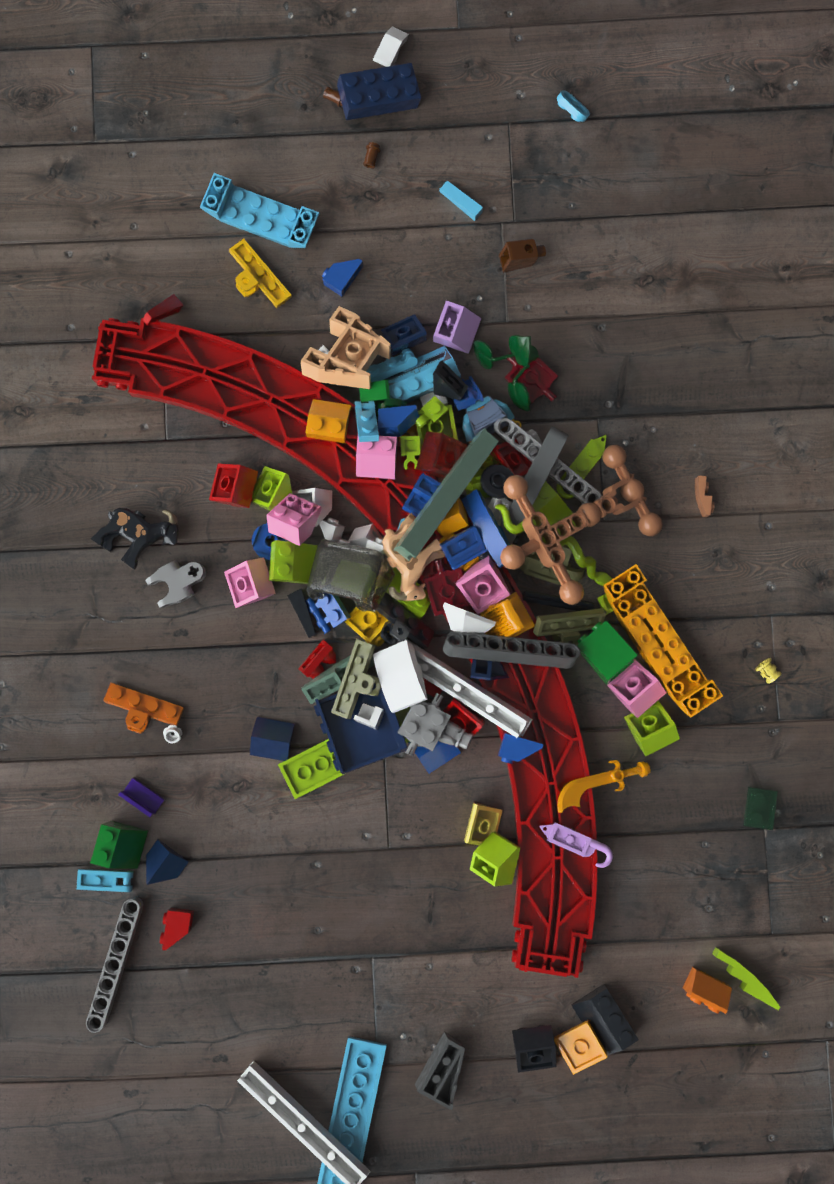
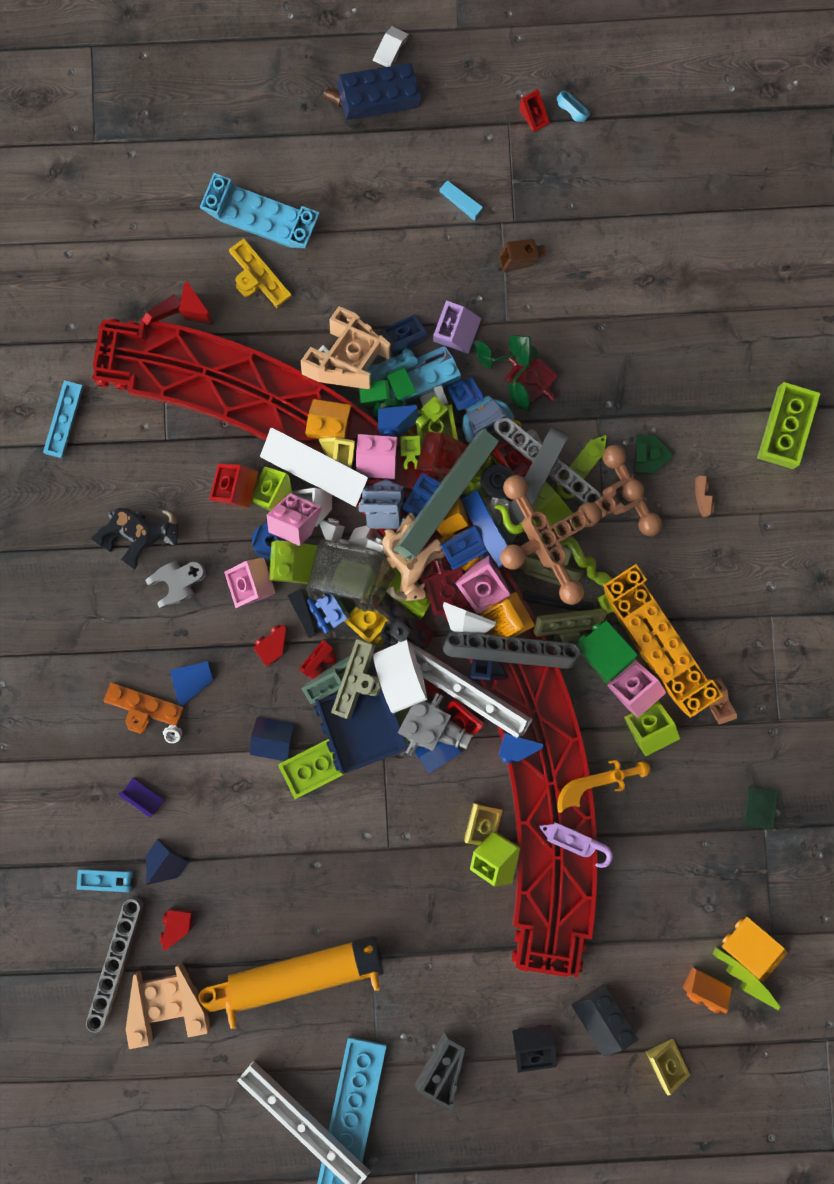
(63, 419): none -> medium azure plate
(119, 846): green slope -> none
(164, 1000): none -> light nougat wedge
(190, 680): none -> blue slope
(192, 308): none -> red slope
(273, 646): none -> red slope
(296, 977): none -> light orange piece
(313, 467): none -> white sticker
(339, 450): none -> light yellow slope
(341, 275): blue slope -> none
(366, 421): medium azure plate -> none
(369, 716): white panel -> none
(371, 155): reddish brown pin -> none
(382, 504): none -> sand blue piece
(400, 382): none -> green slope
(447, 383): black slope -> none
(534, 111): none -> red slope
(580, 1047): light orange plate -> none
(649, 454): none -> dark green plate
(668, 1065): none -> light yellow slope
(722, 708): none -> nougat slope
(754, 949): none -> light orange slope
(768, 670): light yellow bush -> none
(788, 425): none -> lime brick

